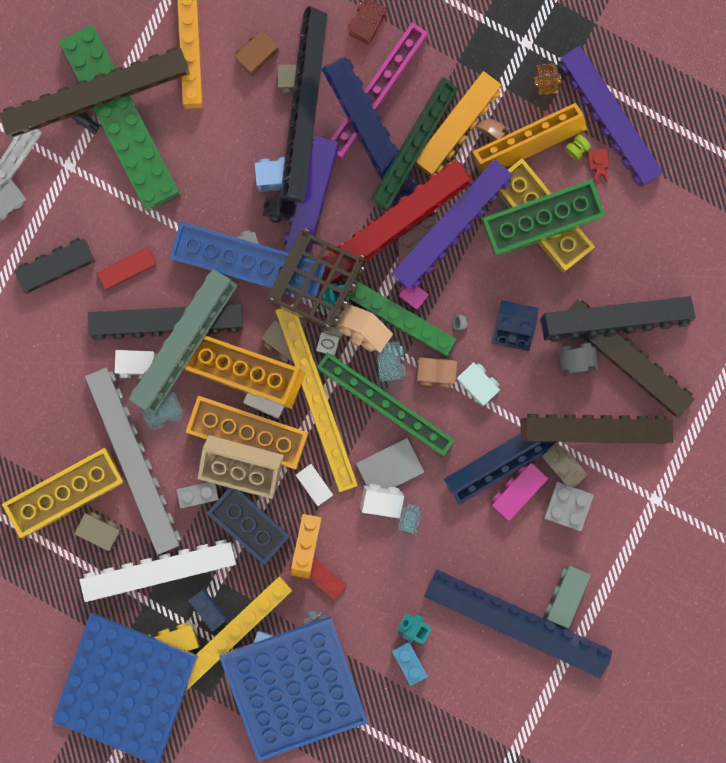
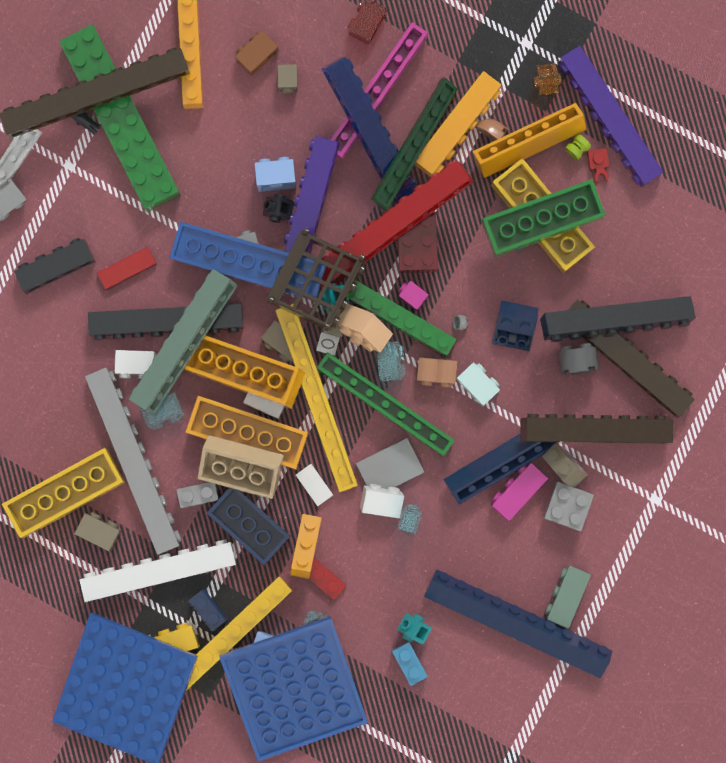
(304, 105): black beam -> none
(451, 225): dark purple brick -> none

